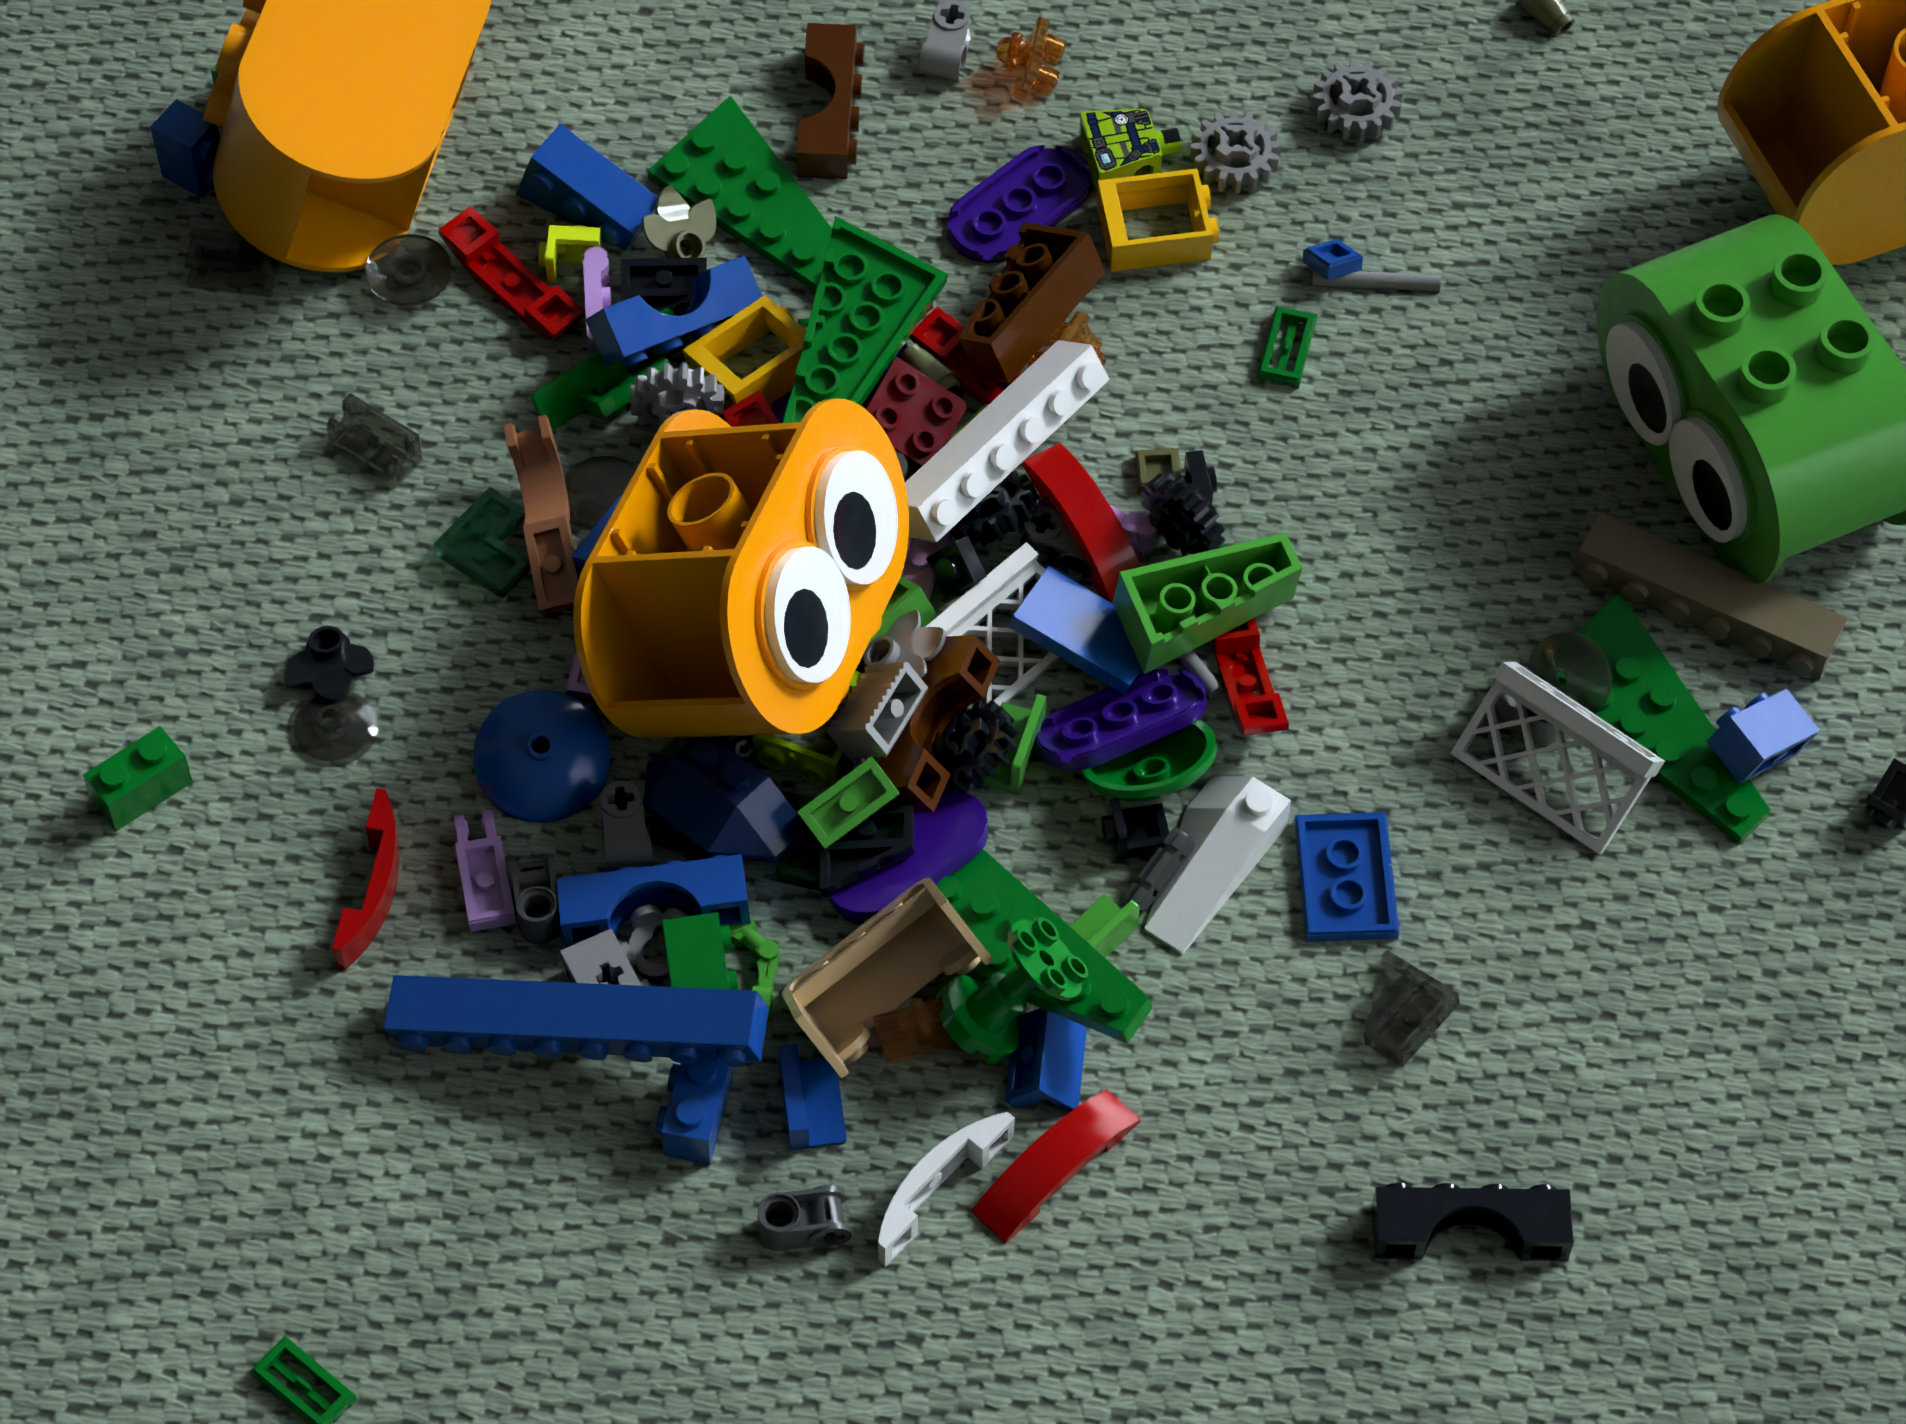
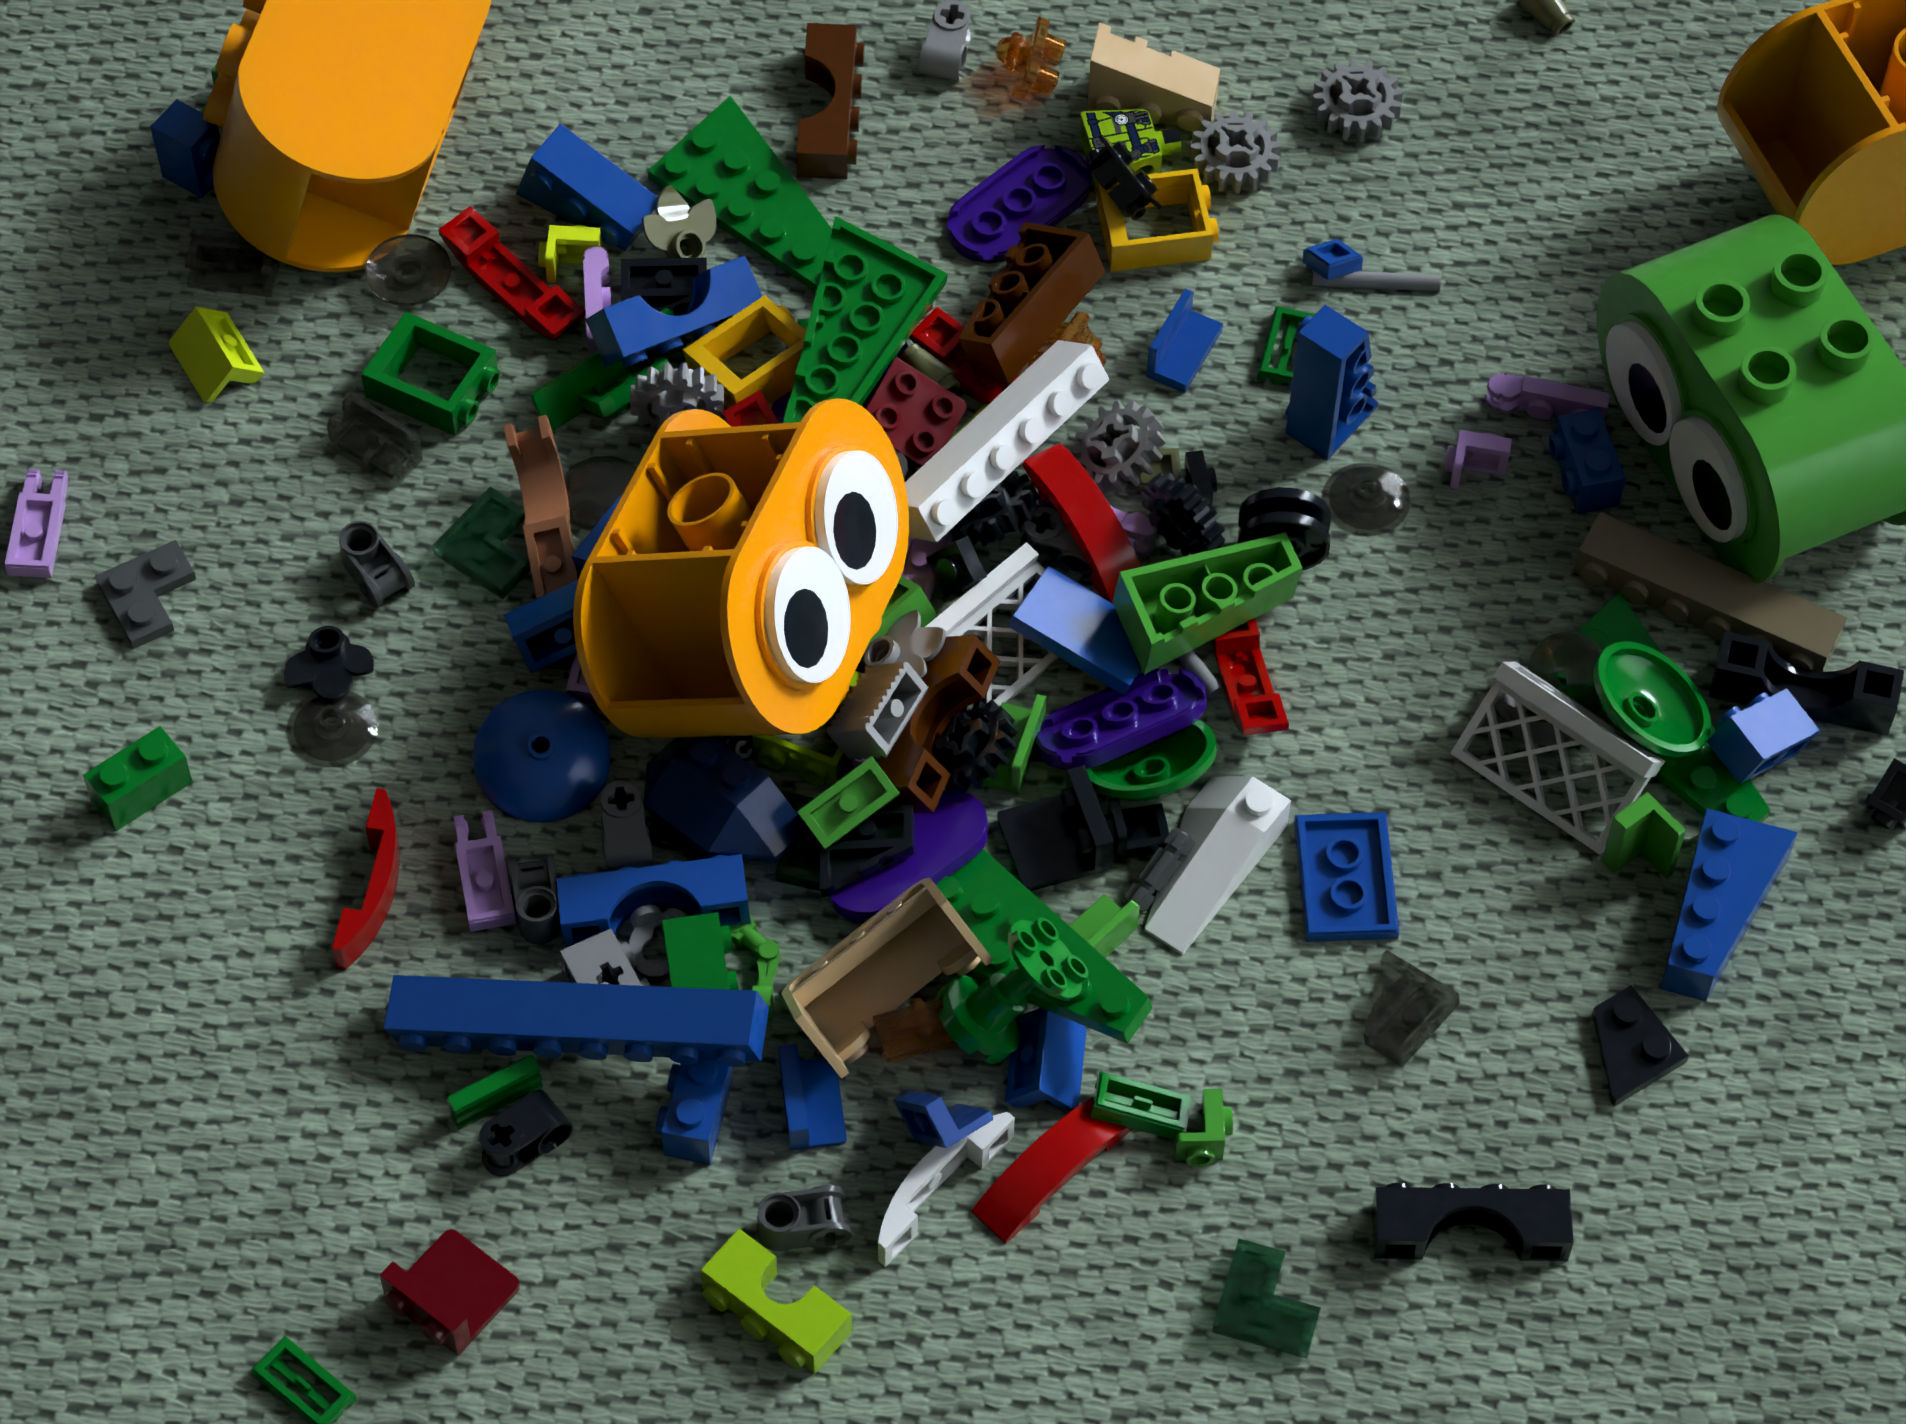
(36, 527): none -> lavender hinge
(135, 587): none -> dark grey plate
(213, 352): none -> neon yellow panel
(378, 568): none -> dark grey piece
(395, 353): none -> green window
(450, 1291): none -> dark red bracket
(494, 1091): none -> green tile
(524, 1133): none -> black piece
(545, 627): none -> blue brick
(802, 1330): none -> lime arch
(934, 1123): none -> blue panel
(1058, 835): none -> black bracket
(1120, 445): none -> light grey gear
(1133, 190): none -> black hinge
(1140, 1112): none -> green tile
(1169, 87): none -> tan wedge
(1182, 345): none -> blue panel
(1206, 1146): none -> bright green bracket
(1252, 1310): none -> clear green plate
(1292, 511): none -> black wheel
(1329, 382): none -> blue wedge
(1364, 512): none -> clear smoke dish
(1477, 452): none -> lavender bracket
(1542, 397): none -> lavender hinge
(1587, 461): none -> blue brick
(1633, 1044): none -> black wing
(1645, 830): none -> bright green panel
(1651, 699): none -> green dish
(1725, 887): none -> blue wedge
(1854, 697): none -> black arch

